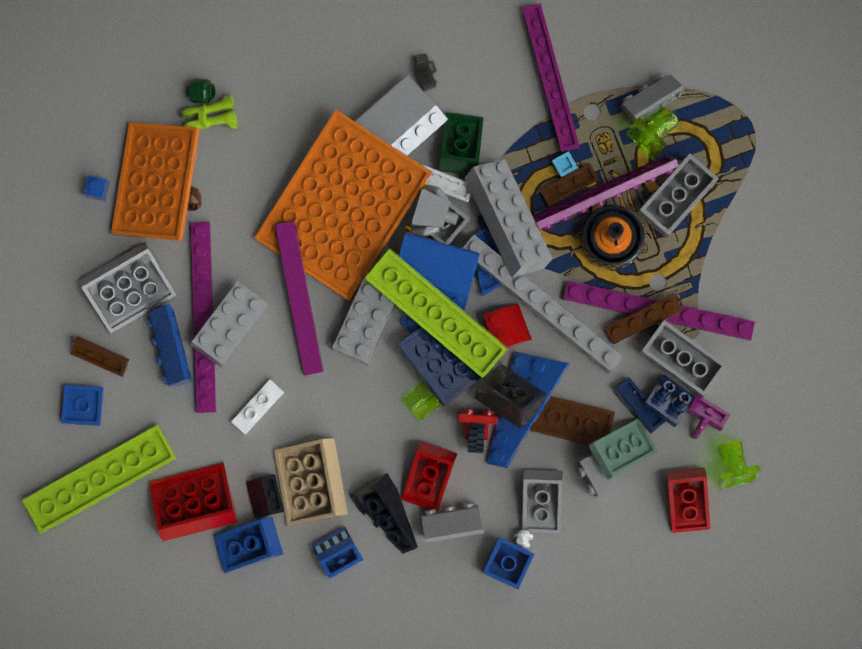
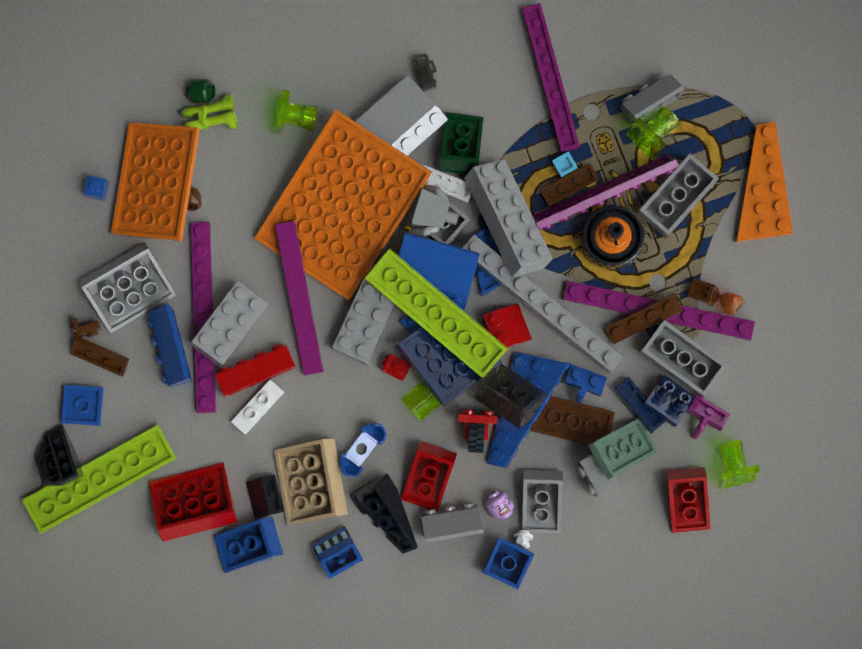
(57, 458): none -> black wedge
(89, 330): none -> reddish brown bracket
(255, 370): none -> red brick
(293, 114): none -> clear neon green plant
(370, 435): none -> blue piece
(395, 367): none -> red bracket
(499, 505): none -> lavender head
(585, 381): none -> blue plate
(704, 292): none -> reddish brown bracket
(731, 303): none -> clear orange cone
(765, 197): none -> orange wing

